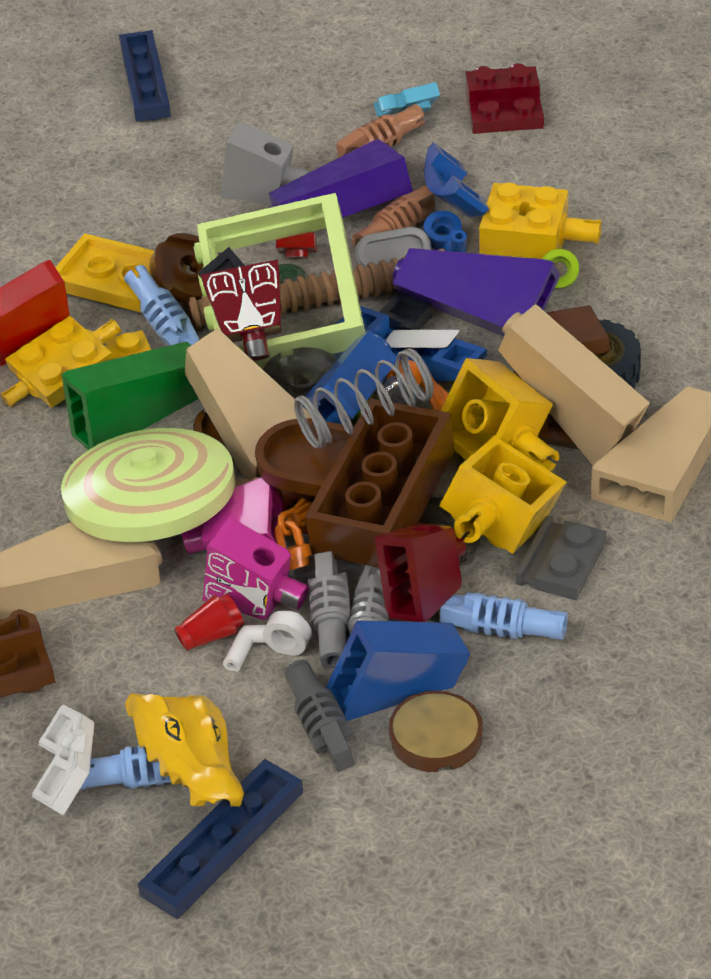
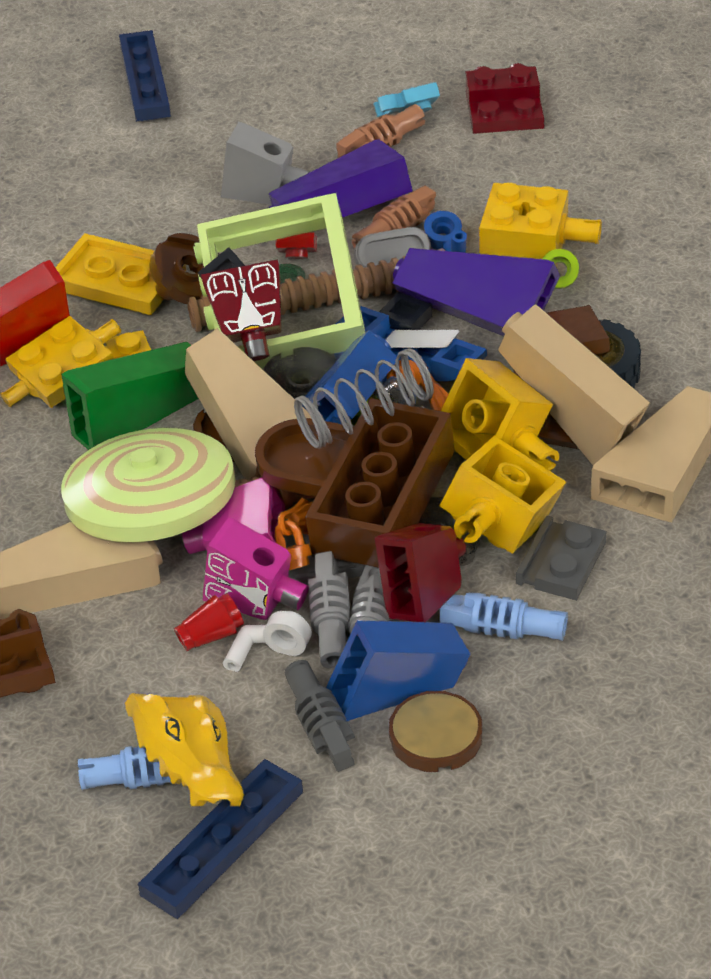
(70, 741): white tile -> none
(161, 309): light blue hinge -> none
(444, 178): blue slope -> none

